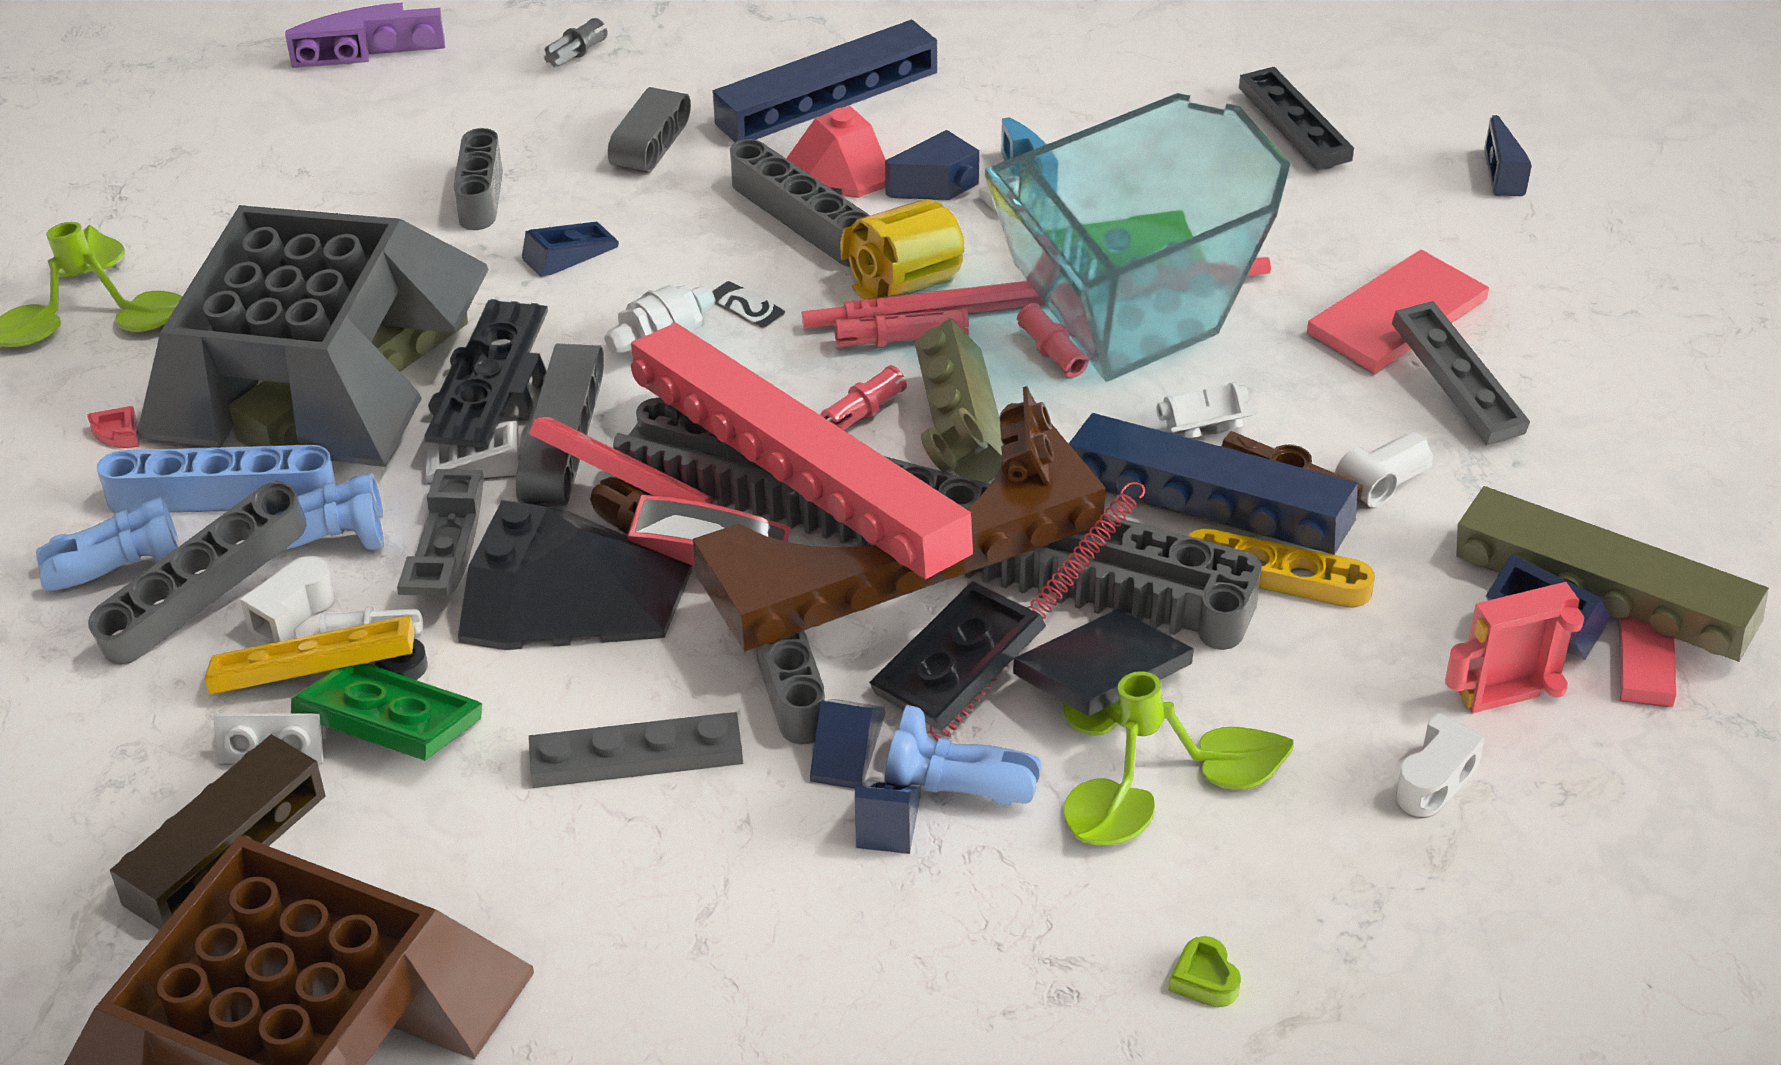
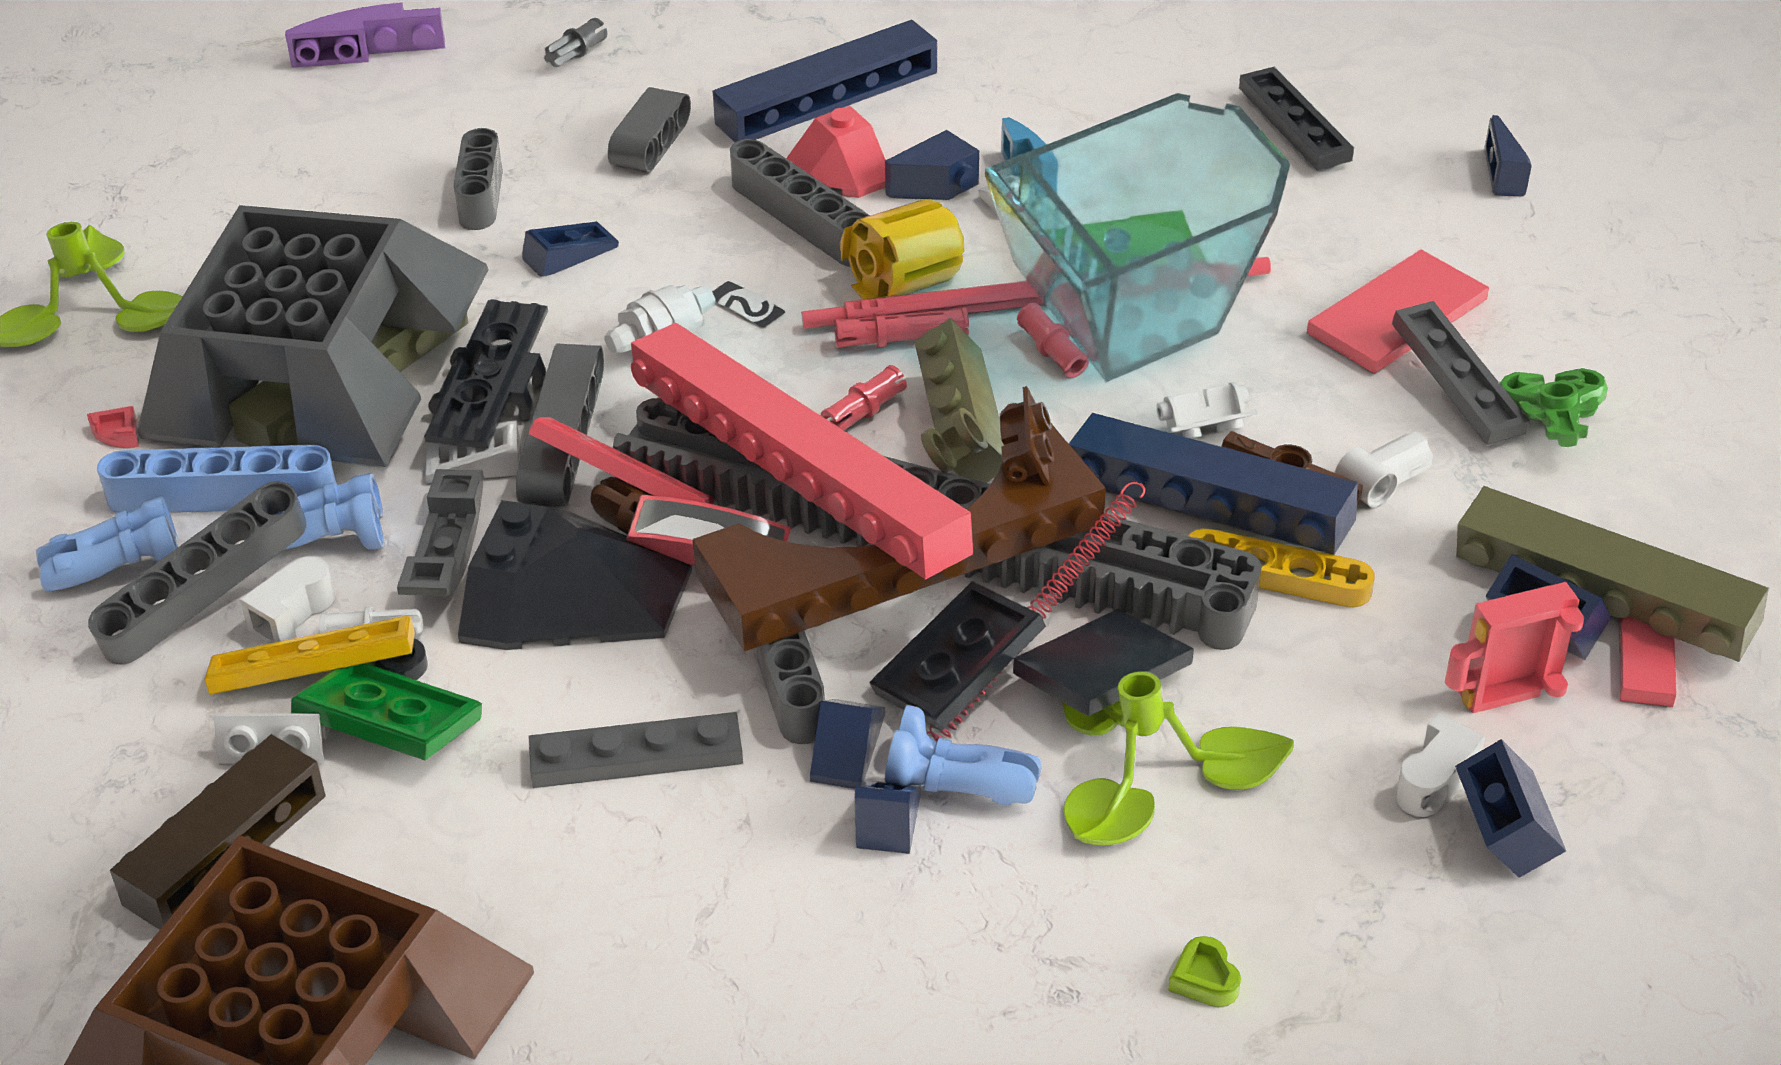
(1510, 808): none -> dark blue brick
(1560, 402): none -> bright green animal

